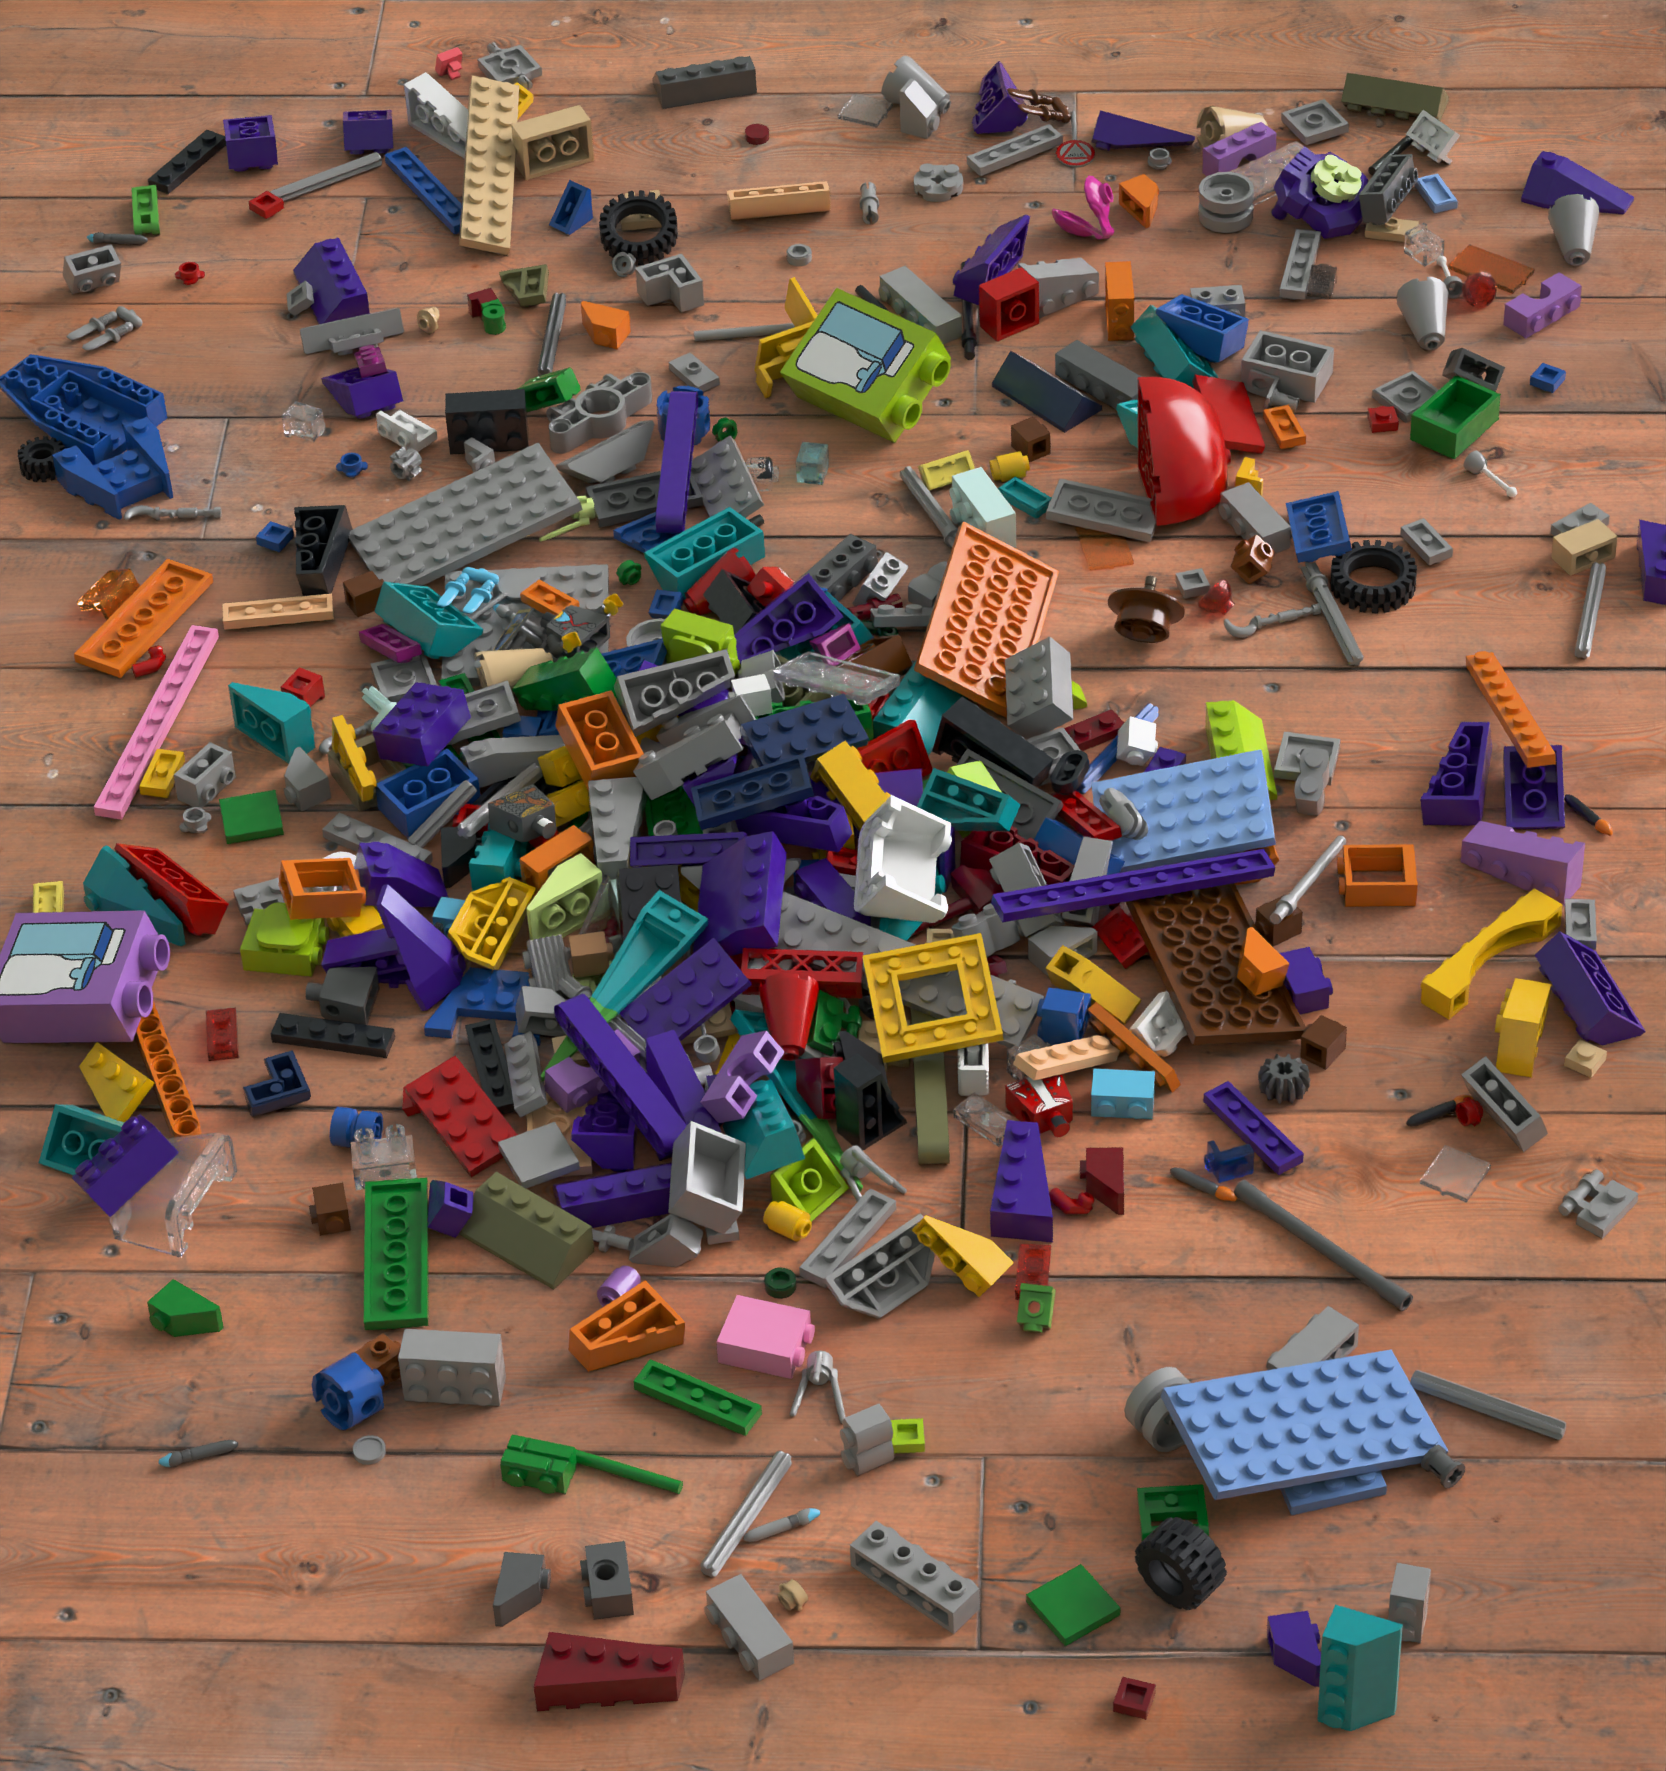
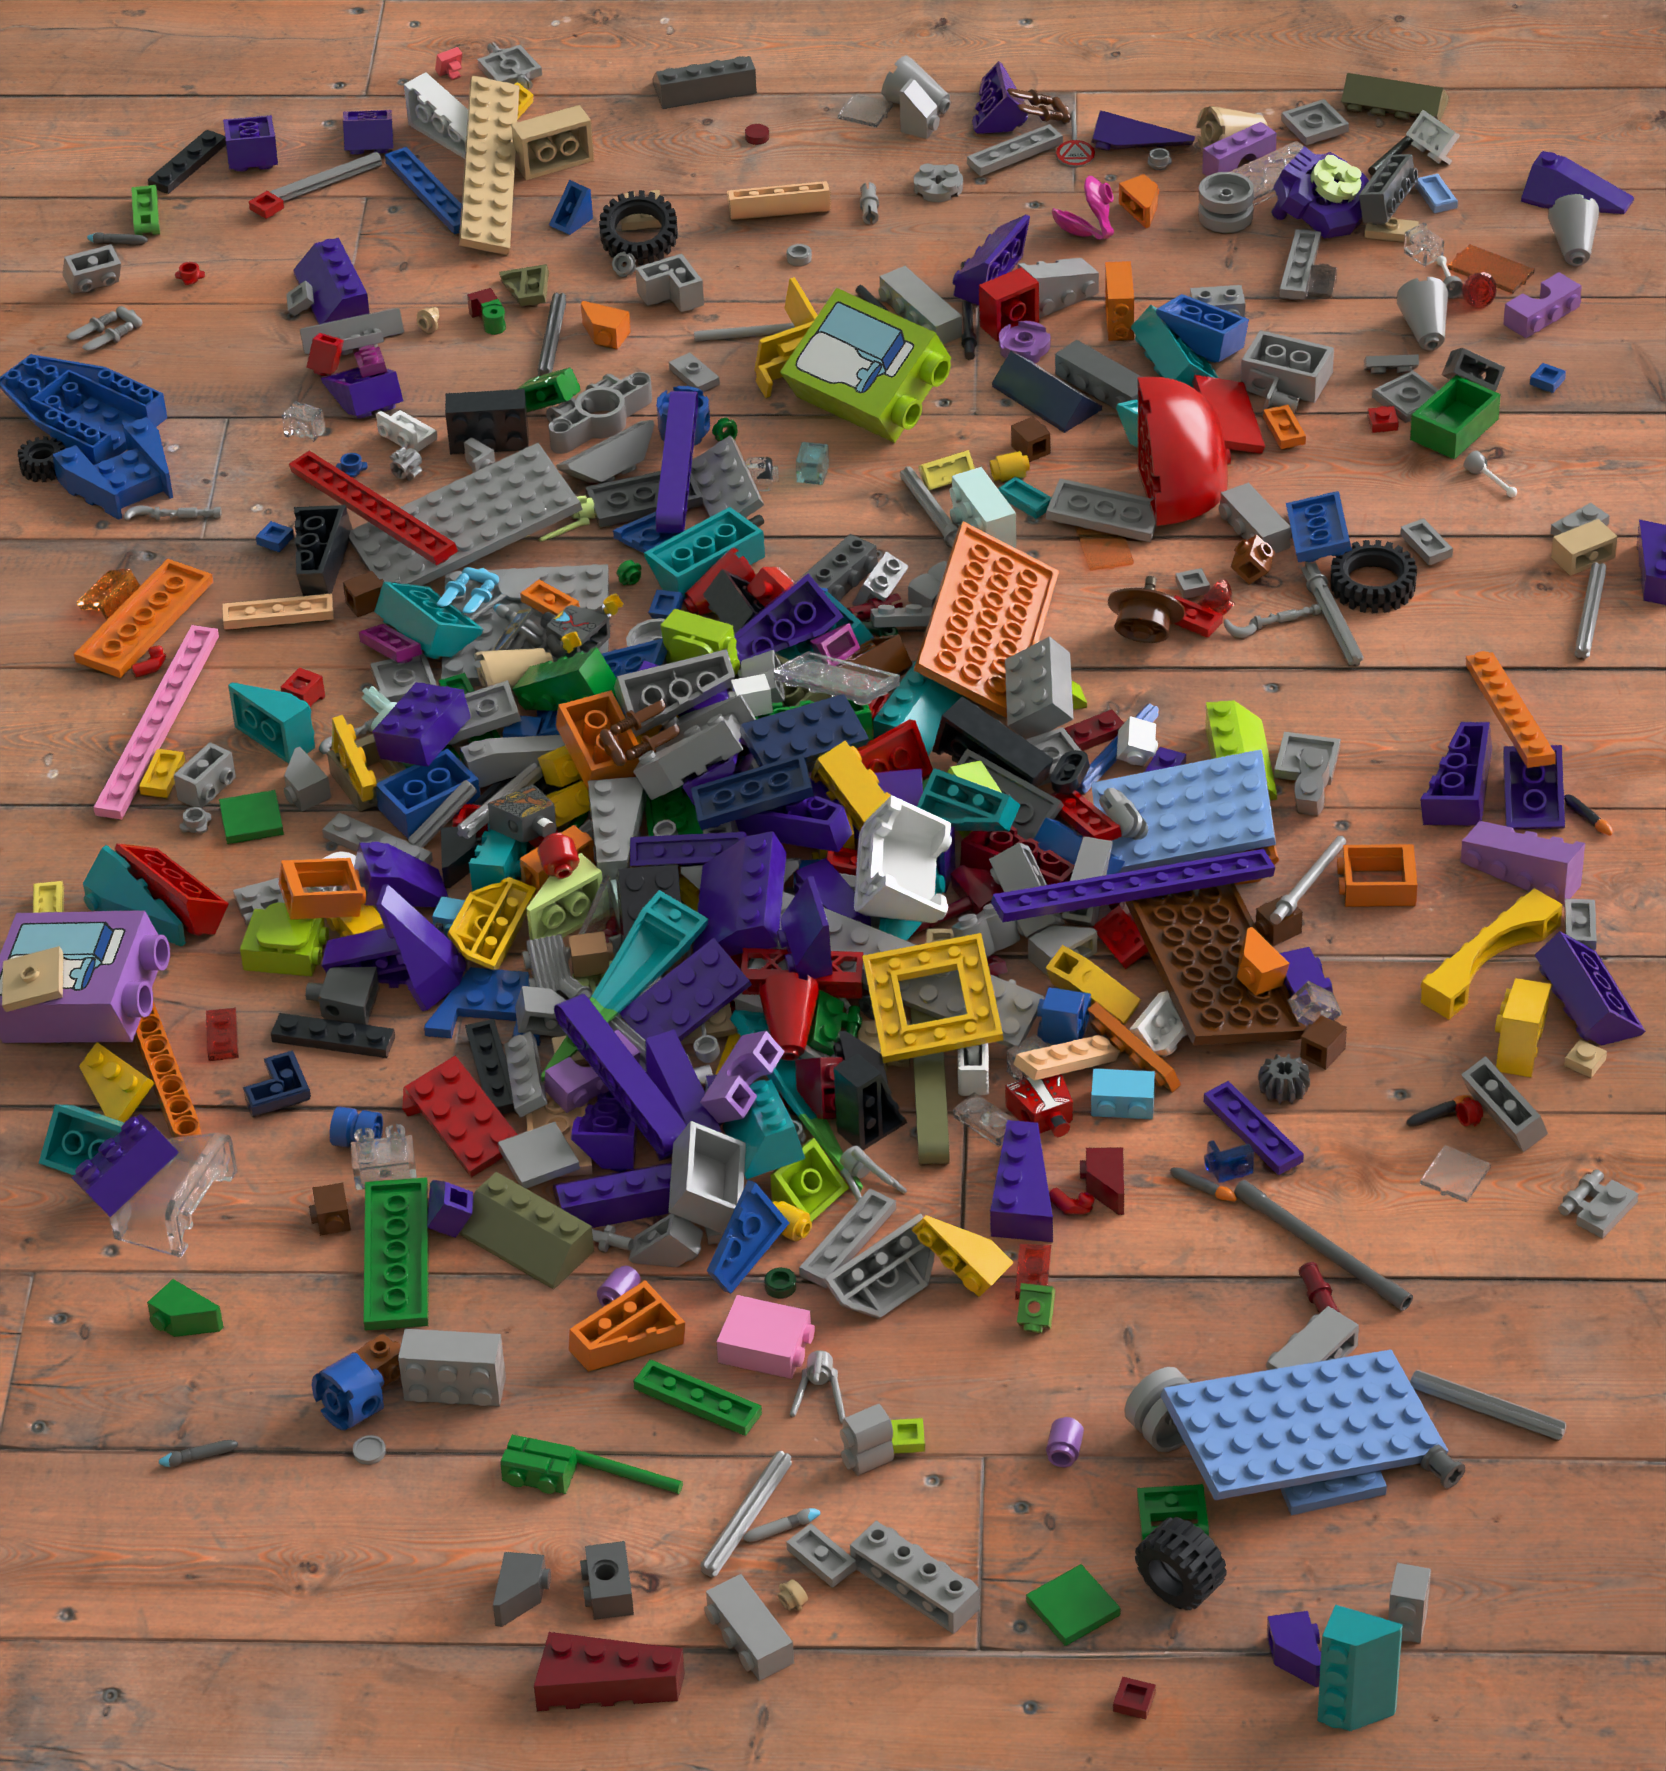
(32, 979): none -> tan plate
(324, 354): none -> red brick
(373, 508): none -> red plate
(558, 855): none -> red head
(634, 721): none -> reddish brown piece
(746, 1238): none -> blue wing
(806, 934): none -> dark purple slope
(821, 1555): none -> light grey plate
(1014, 340): none -> medium lavender plate
(1064, 1441): none -> medium lavender brick
(1199, 618): none -> red plate
(1247, 474): yellow bracket -> none
(1312, 1002): none -> clear brick
(1318, 1291): none -> dark red pin
(1402, 363): none -> light grey plate

